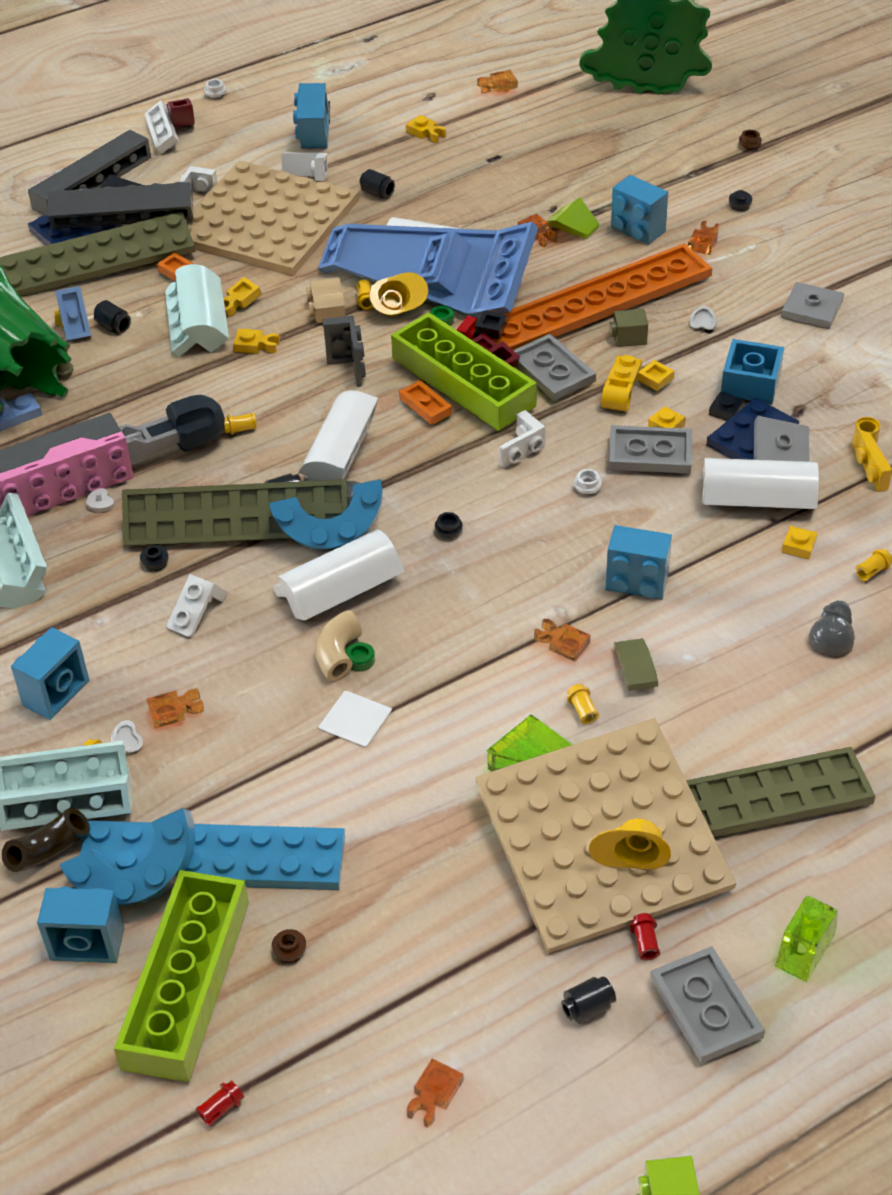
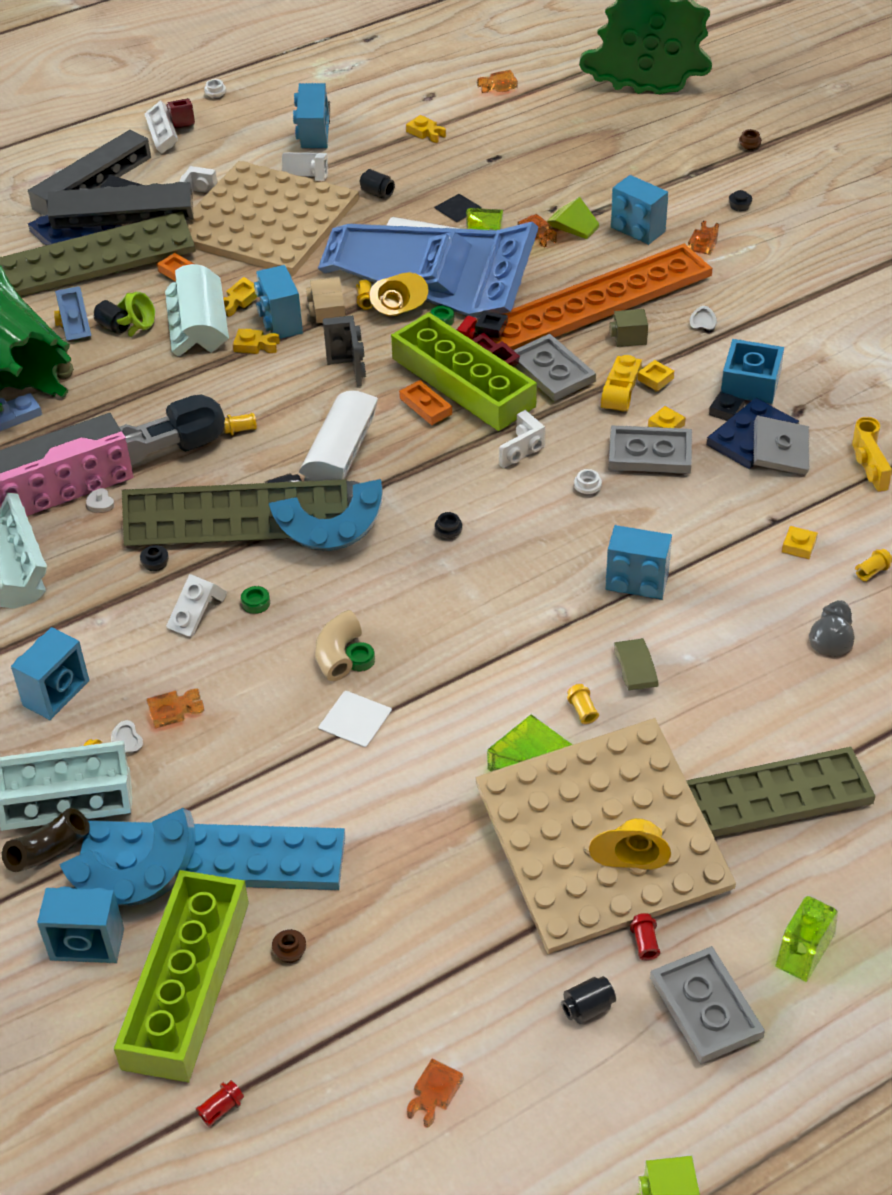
(138, 307): none -> lime piece
(255, 599): none -> green tile
(278, 302): none -> dark azure brick
(339, 575): white brick -> none
(456, 207): none -> black sticker
(484, 219): none -> clear neon green slope
(564, 641): clear orange plate -> none
(760, 483): white brick -> none
(812, 305): light grey plate -> none

